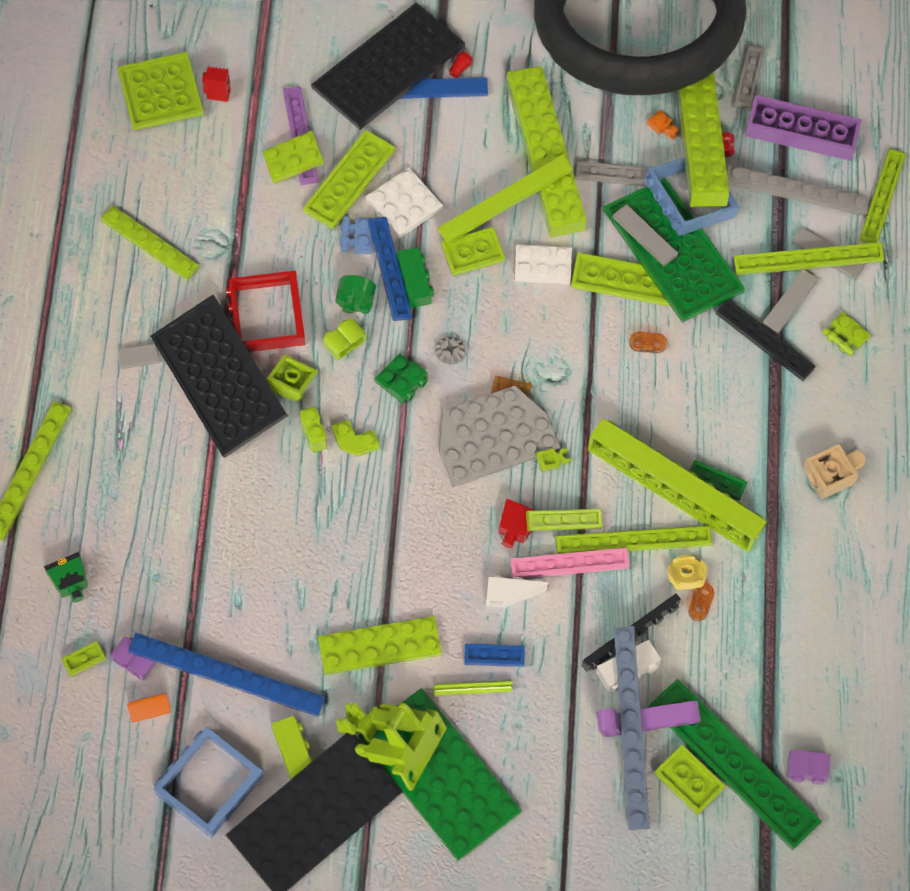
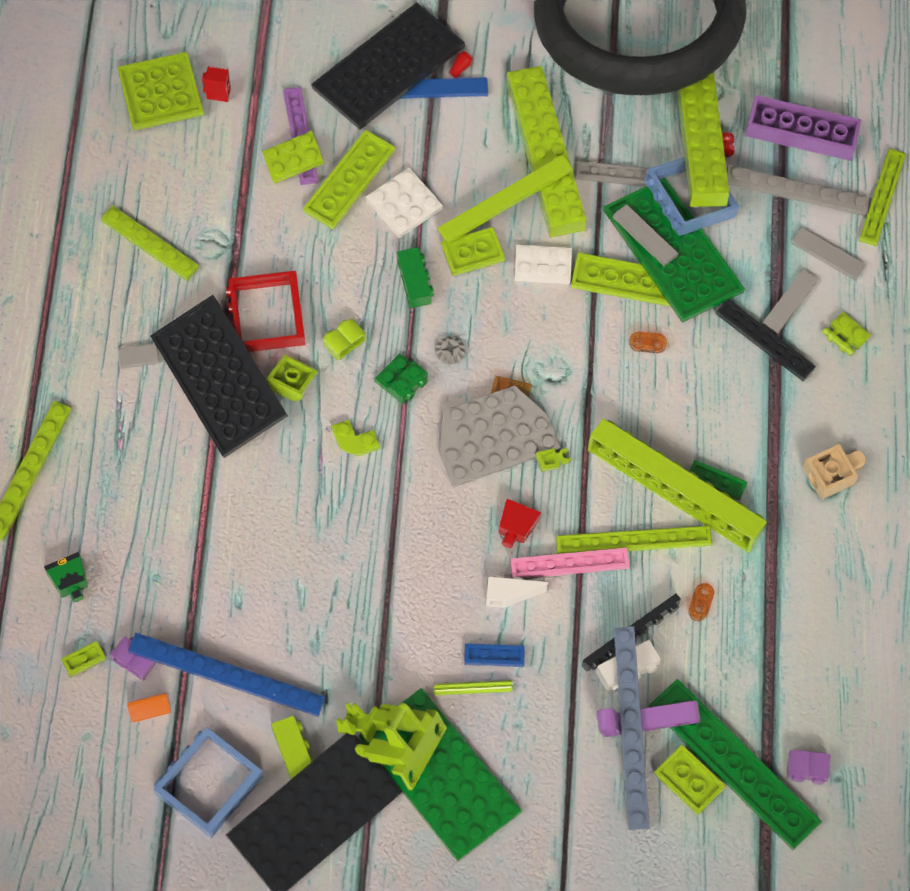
(313, 429): lime brick -> none
(355, 294): green piece -> none
(363, 241): medium blue plate -> none
(379, 645): lime plate -> none
(389, 269): blue tile -> none
(564, 519): lime tile -> none
(662, 123): orange plate -> none
(681, 580): light yellow plate -> none
(749, 77): light grey tile -> none
(808, 258): lime plate -> none

